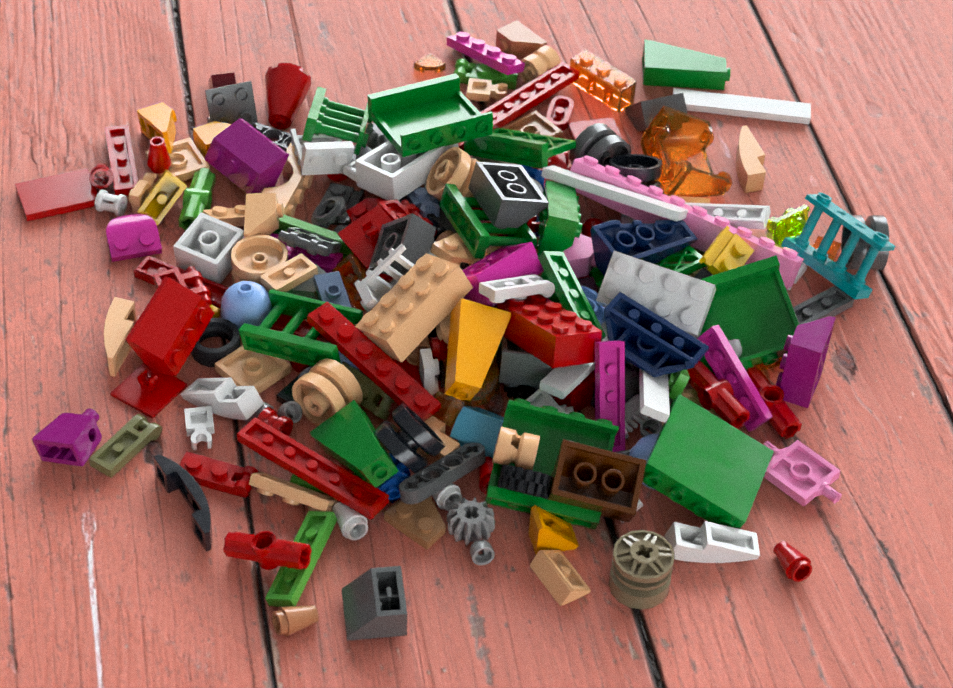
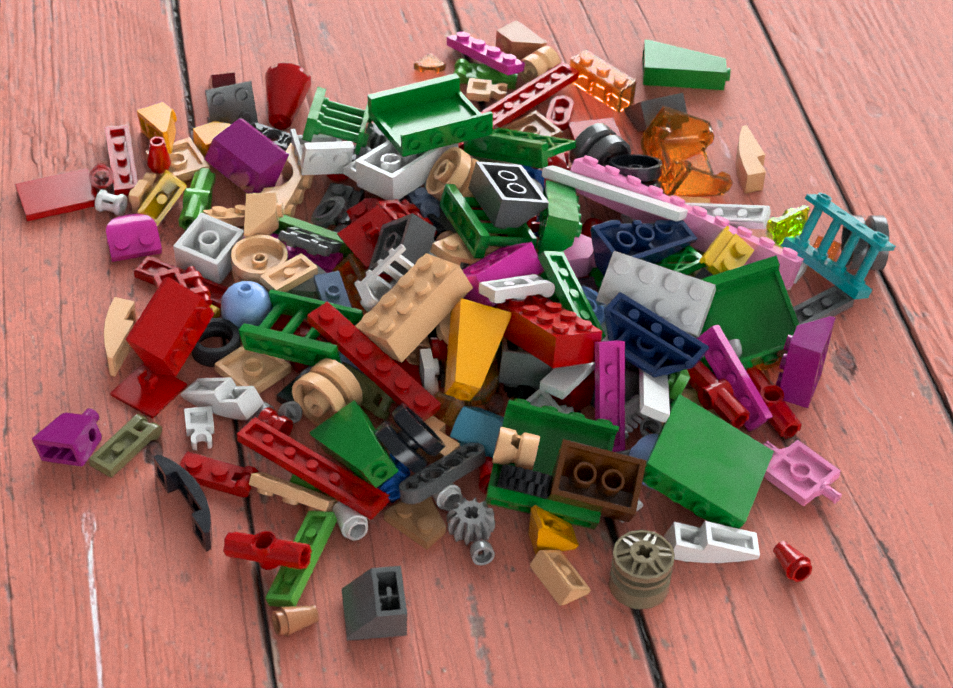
(746, 106): white tile -> none

